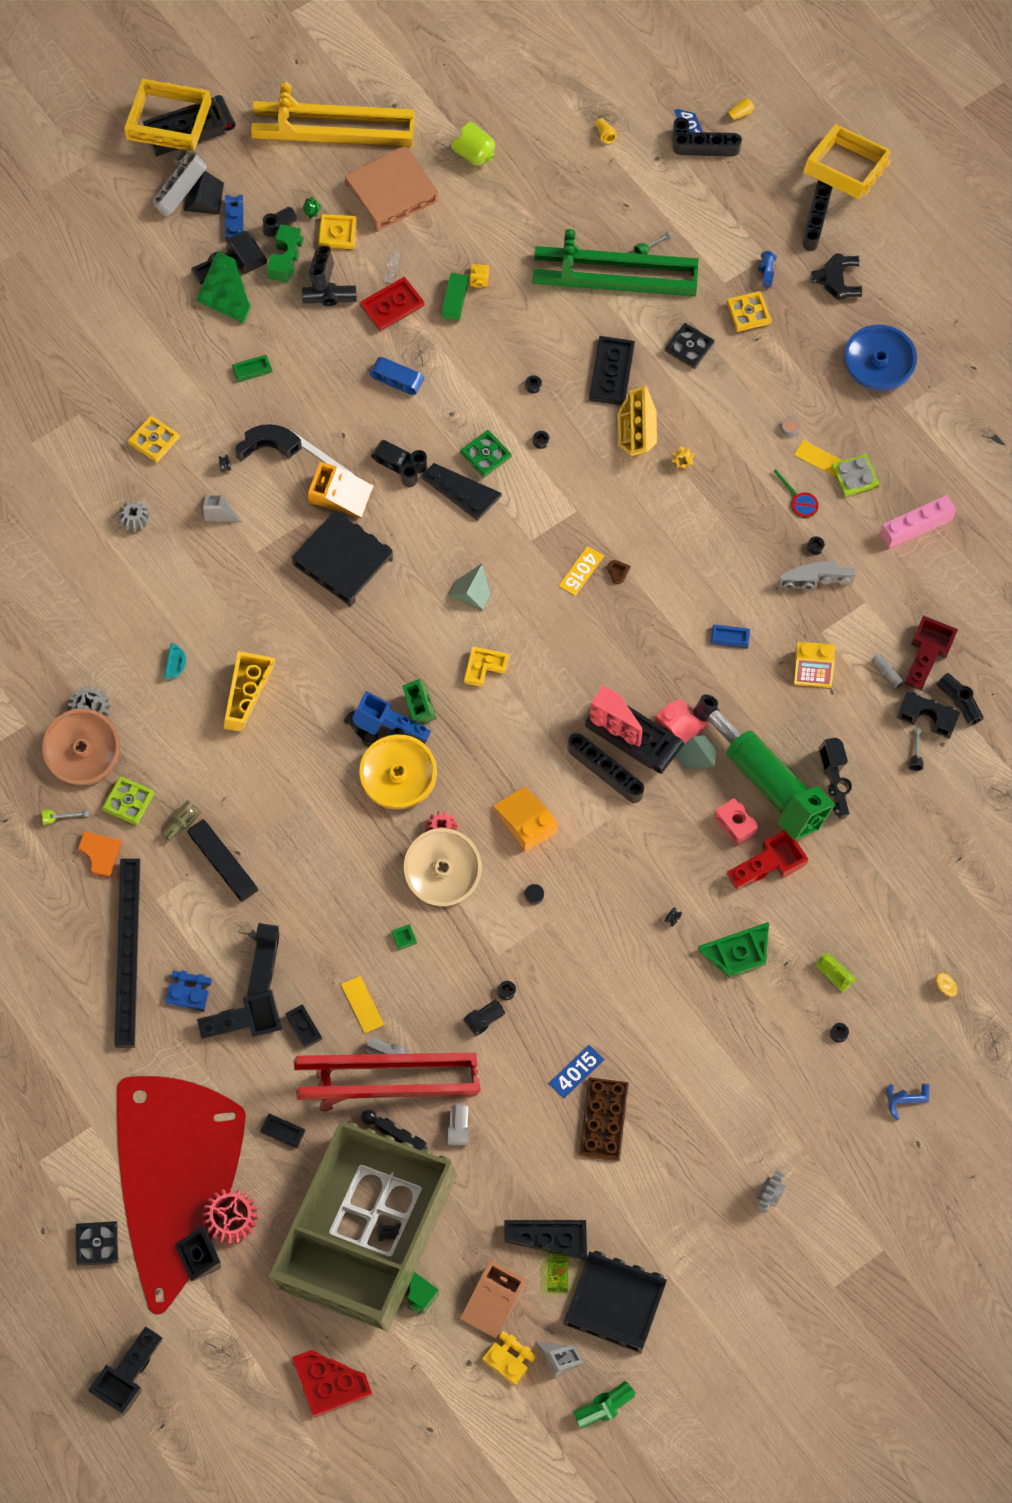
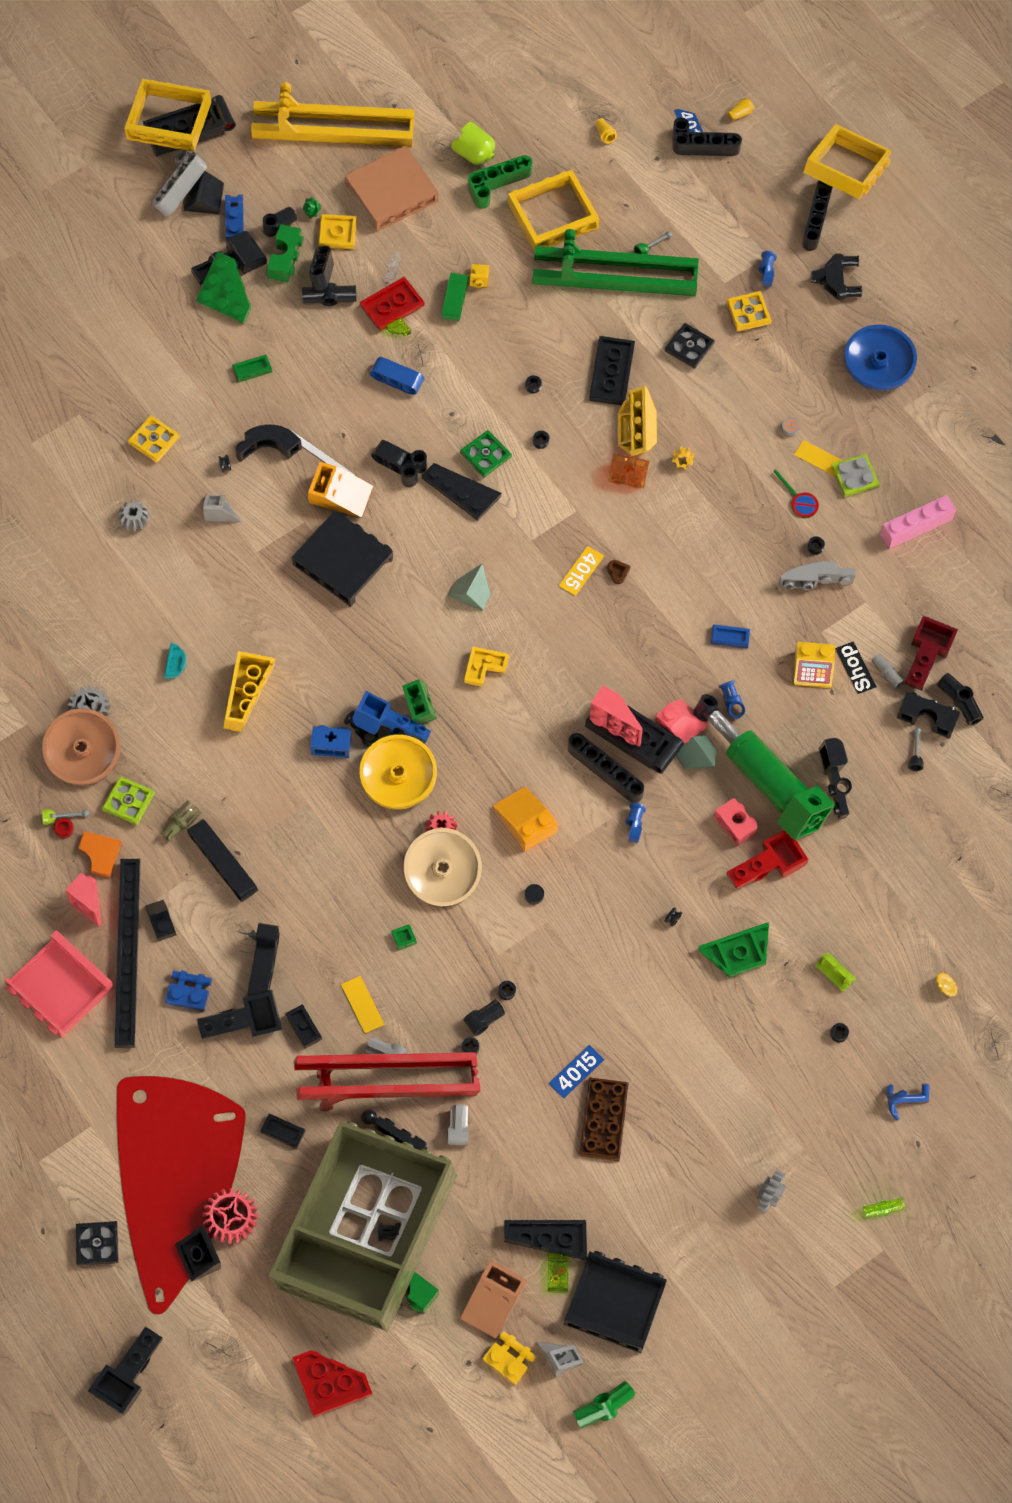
(59, 985): none -> coral panel
(63, 828): none -> red tile
(85, 897): none -> coral slope
(160, 920): none -> black slope
(338, 747): none -> blue brick
(399, 327): none -> clear neon green tile
(470, 1040): none -> black bush
(519, 169): none -> green beam
(556, 235): none -> yellow window
(634, 821): none -> blue connector
(636, 467): none -> clear orange brick
(733, 699): none -> blue connector
(855, 667): none -> black sticker
(884, 1207): none -> clear neon green pin

